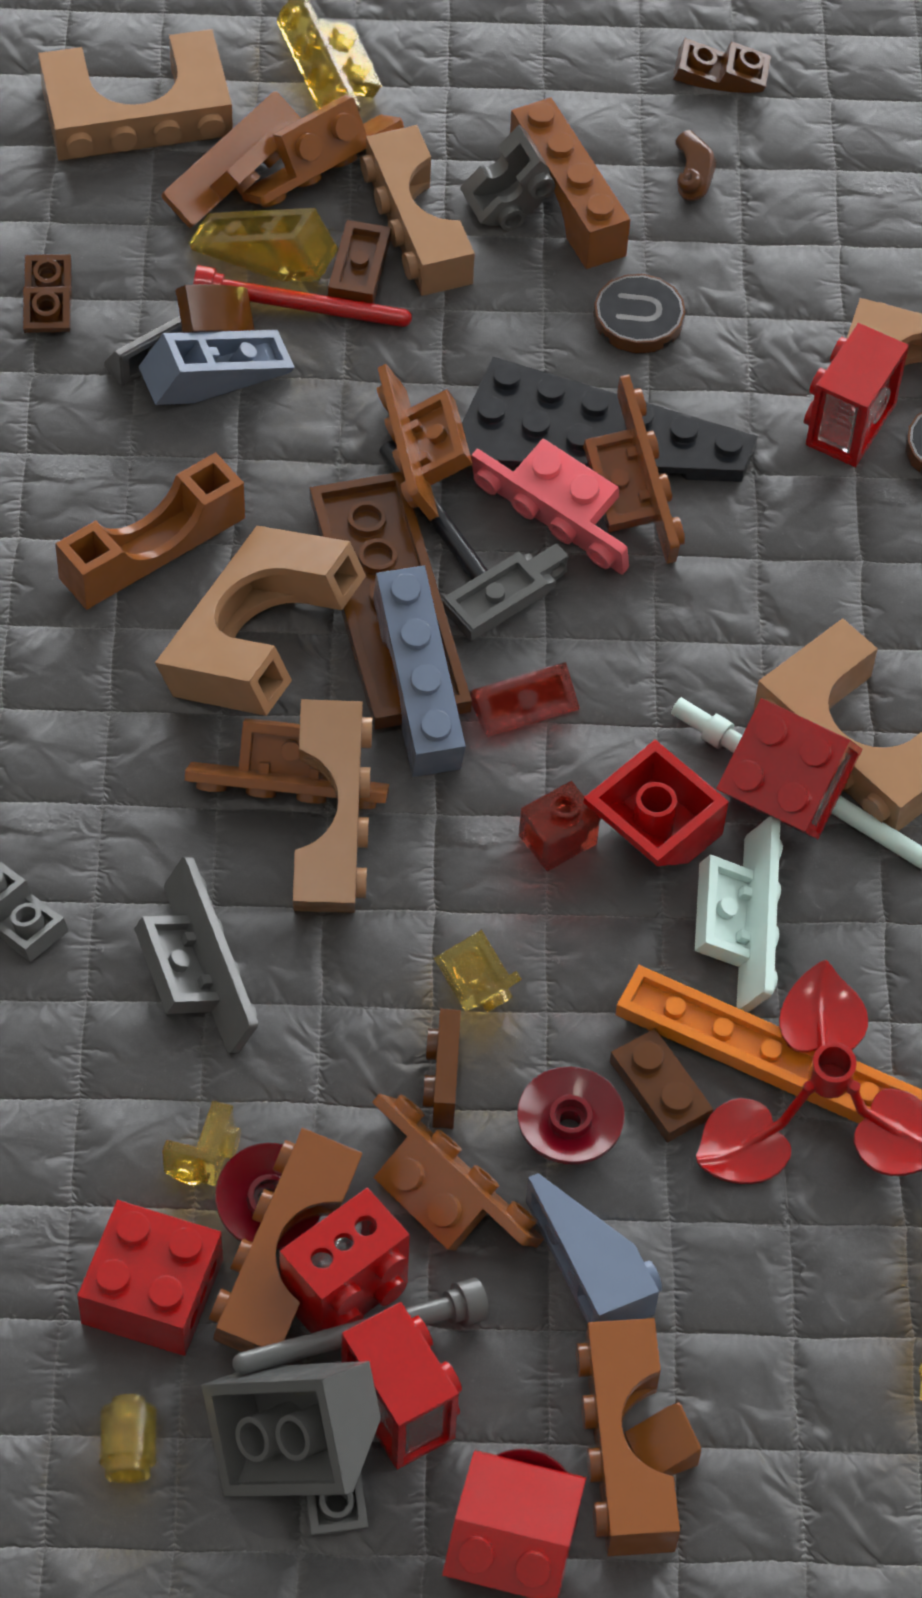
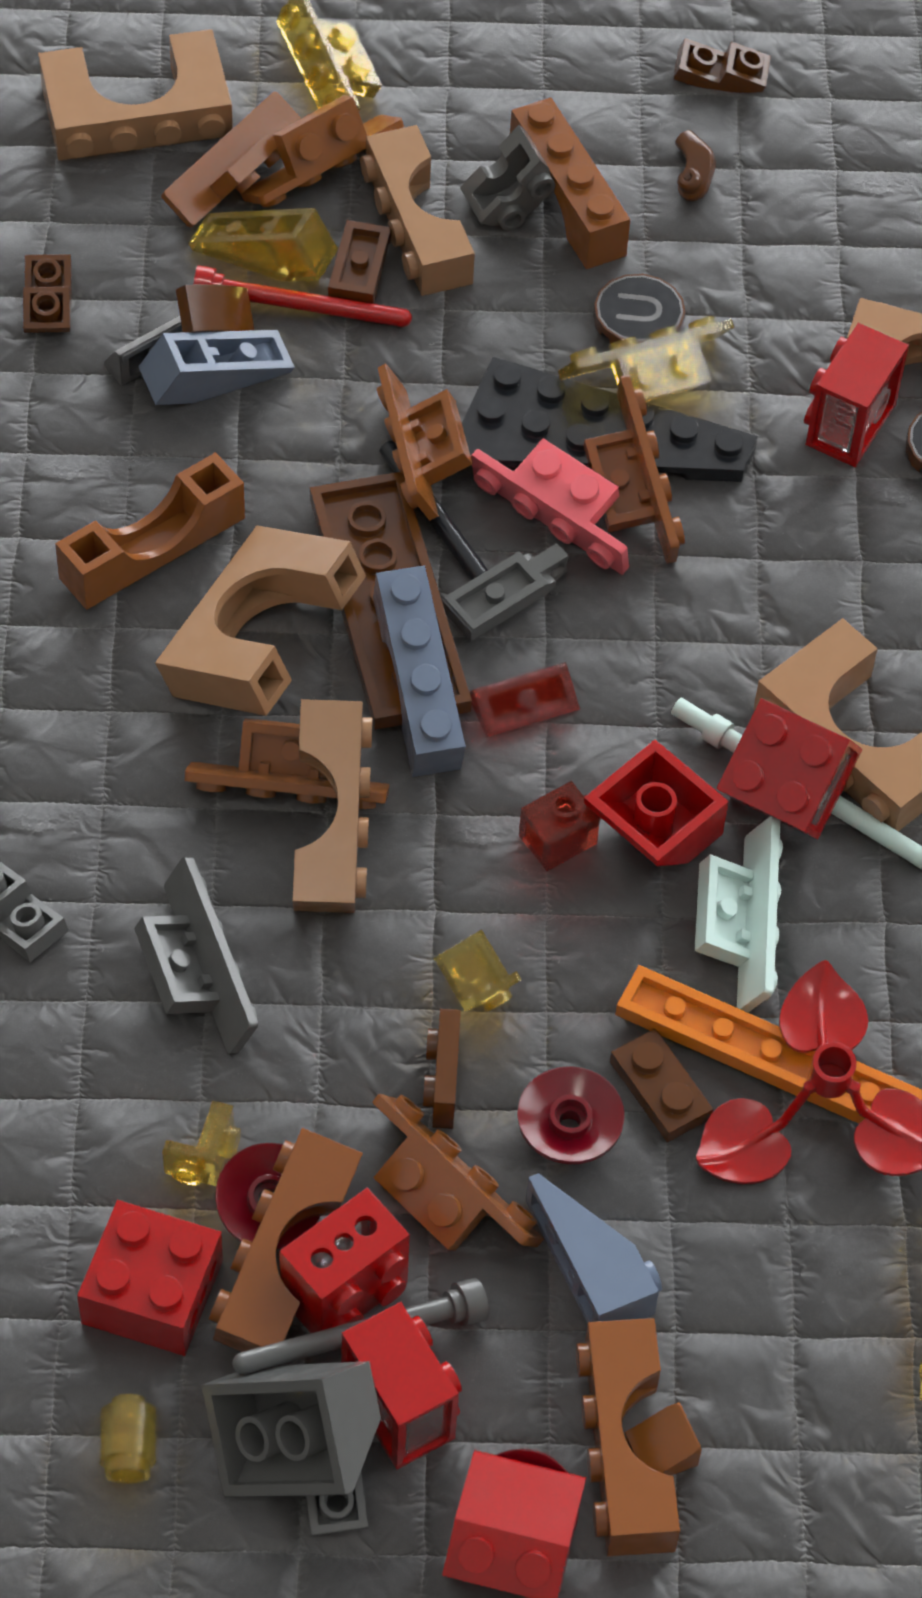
(659, 366): none -> clear yellow bracket

